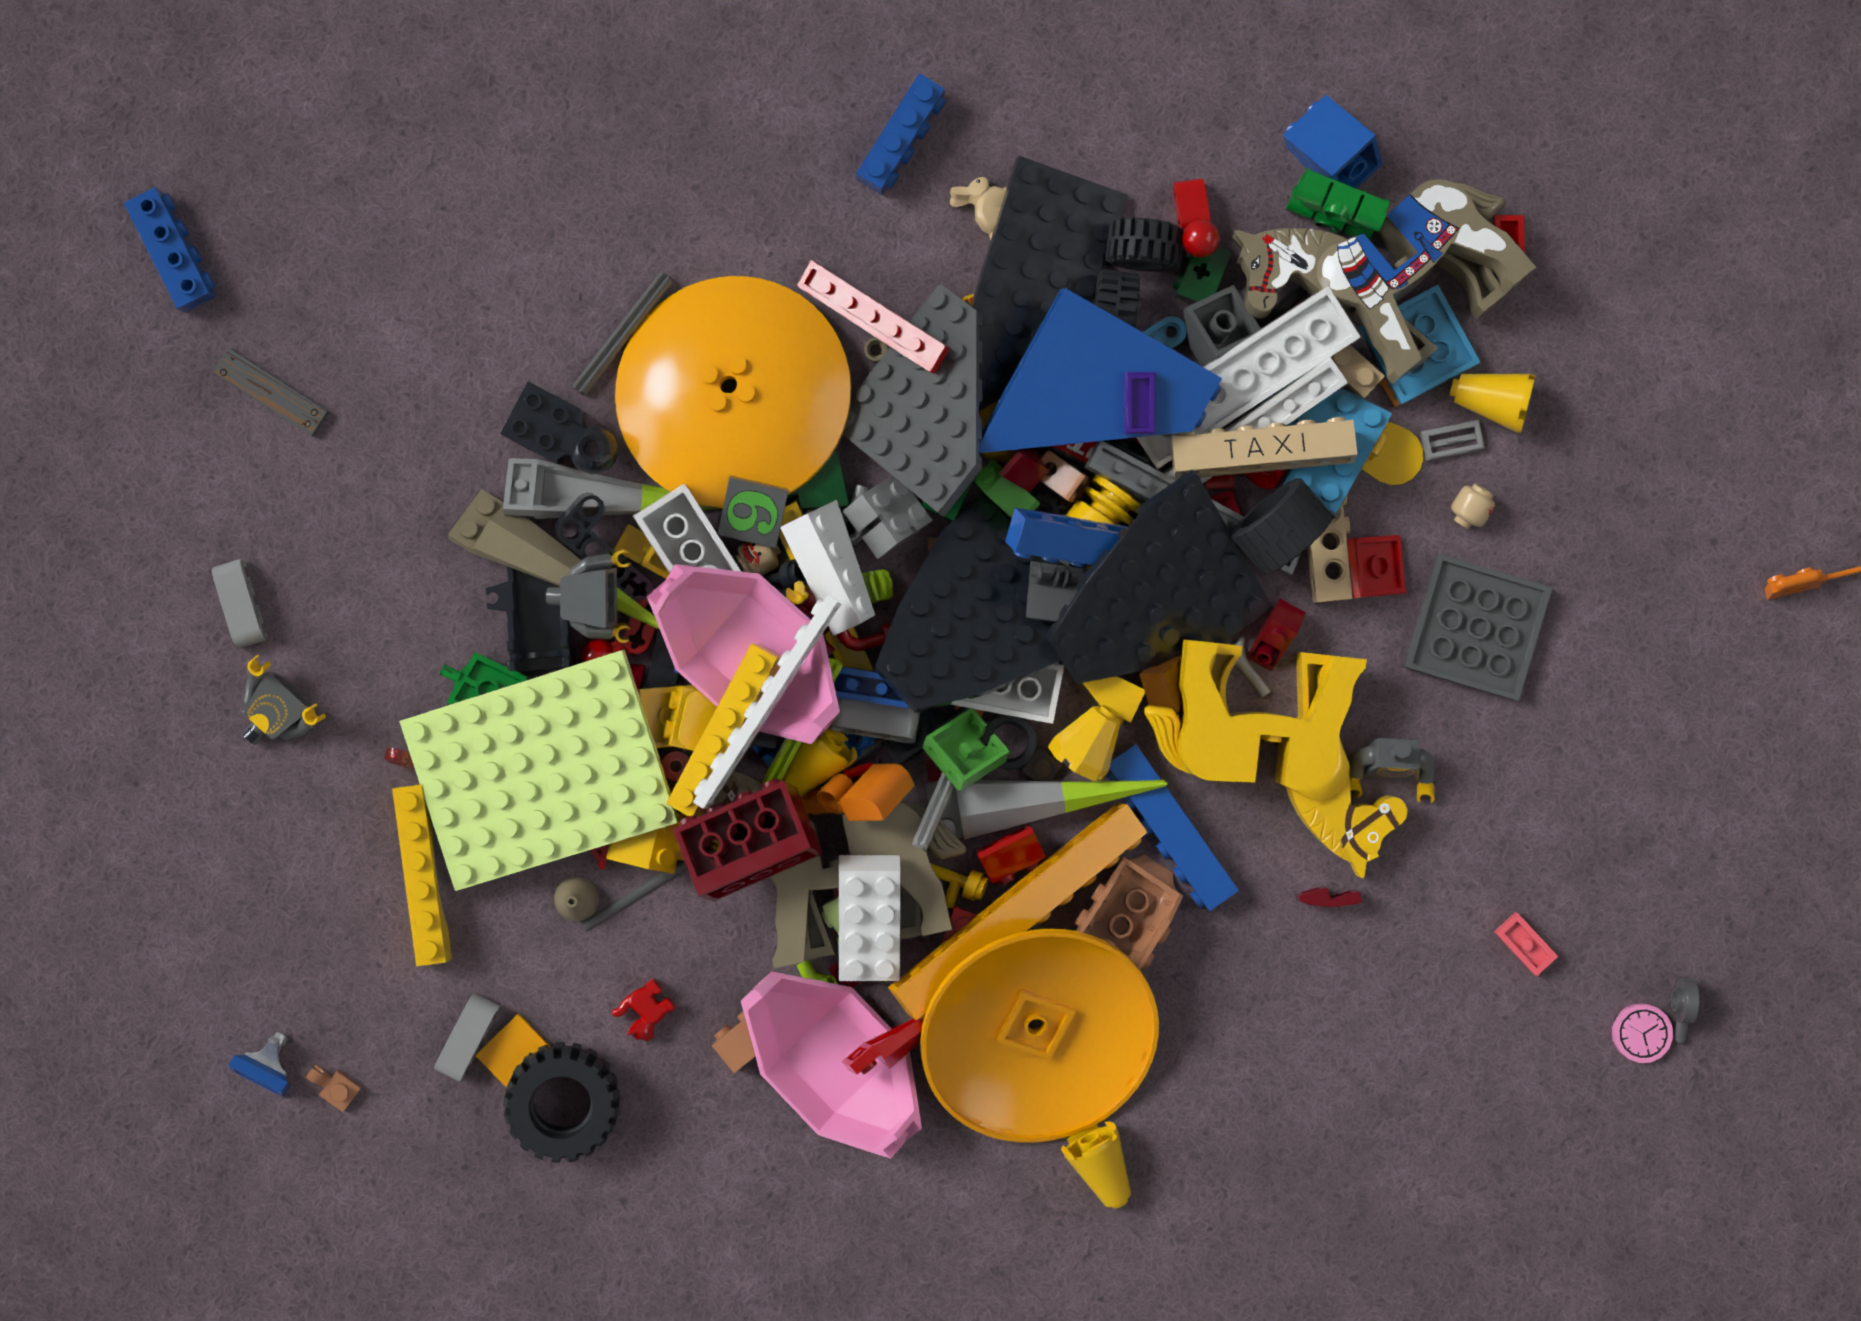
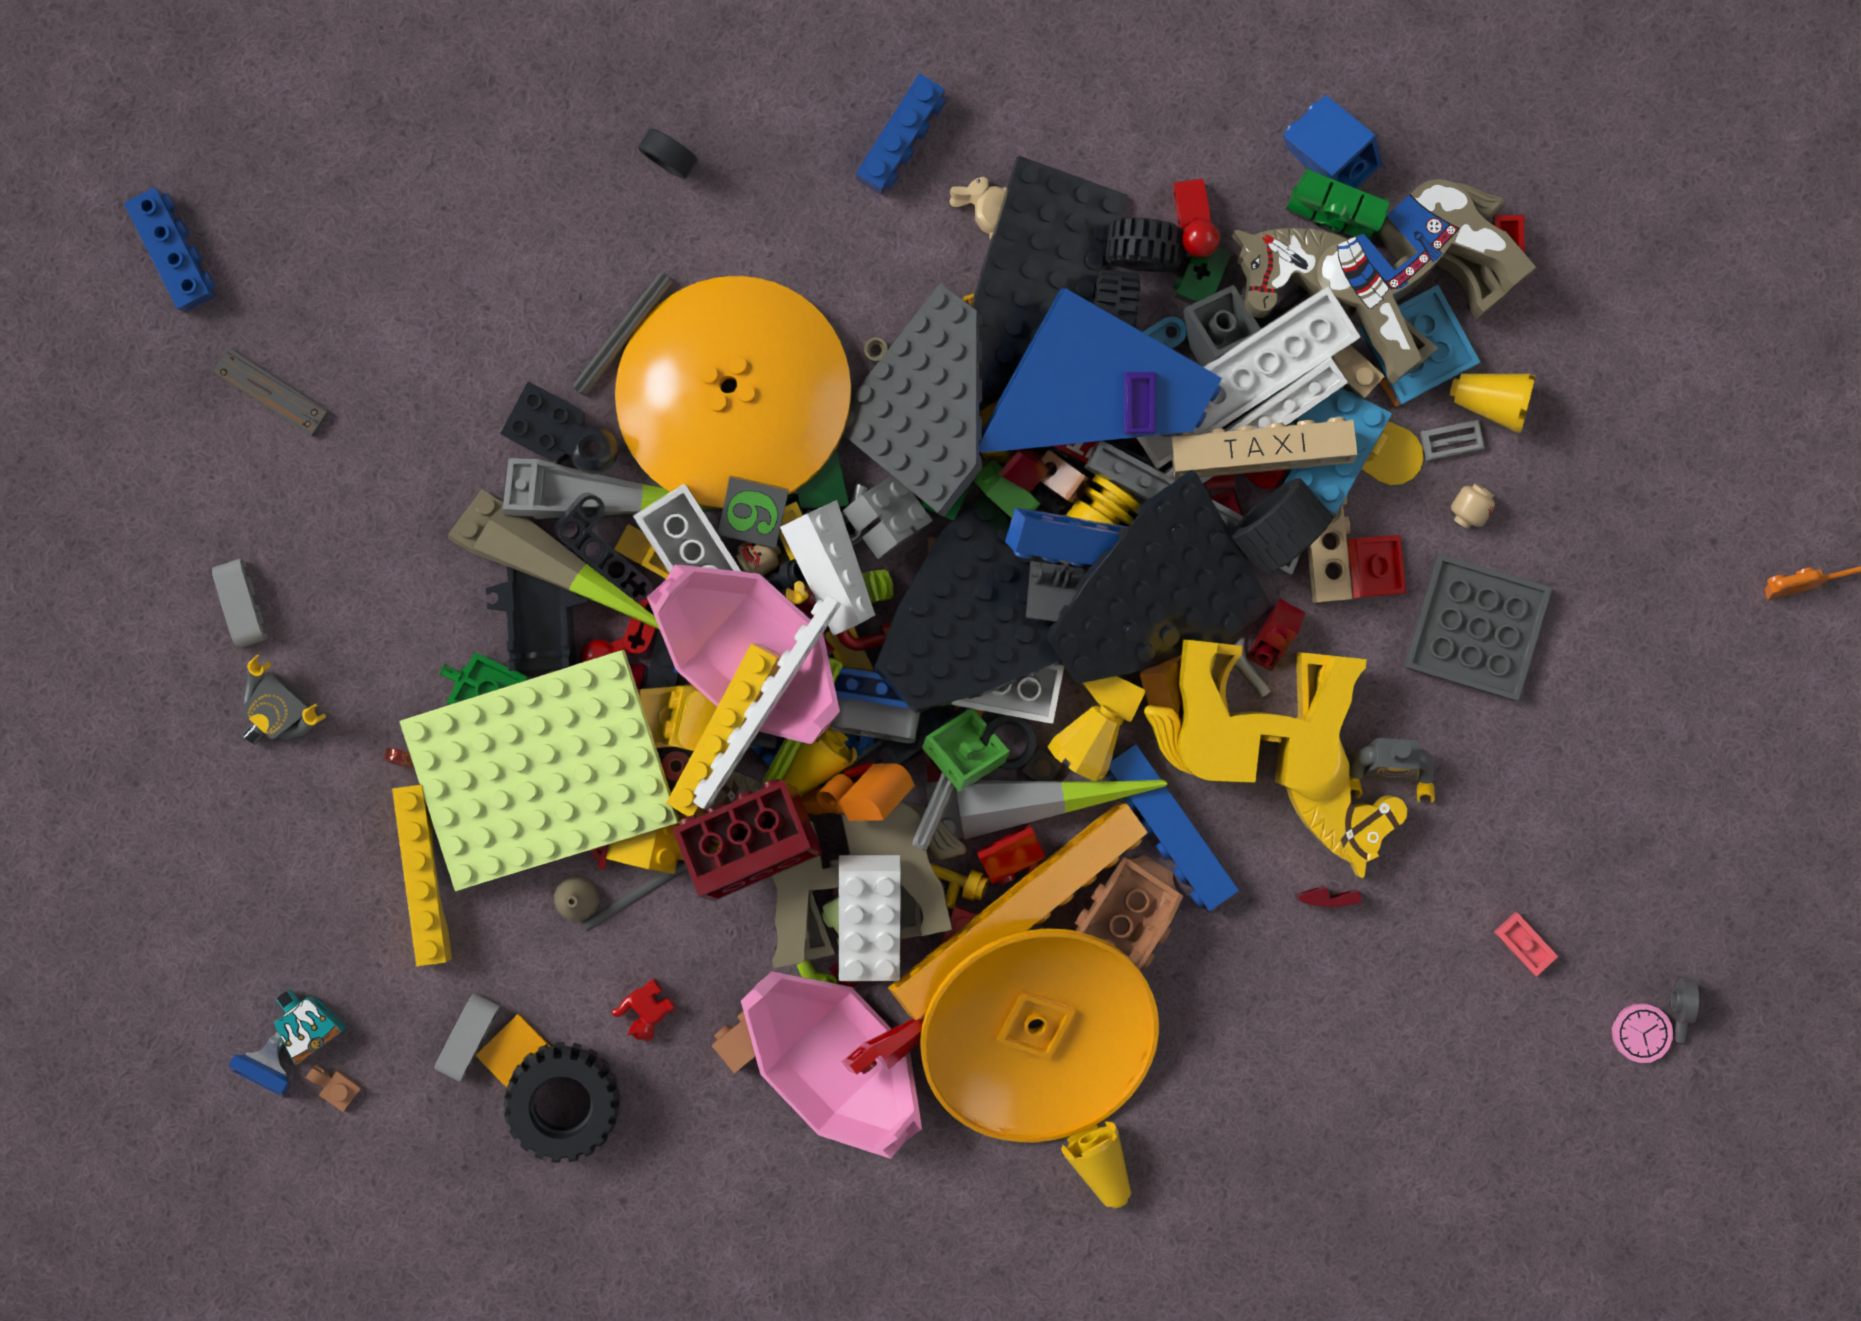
(305, 1025): none -> torso
(590, 597): dark grey torso -> none
(667, 153): none -> black tyre
(873, 317): plate -> none

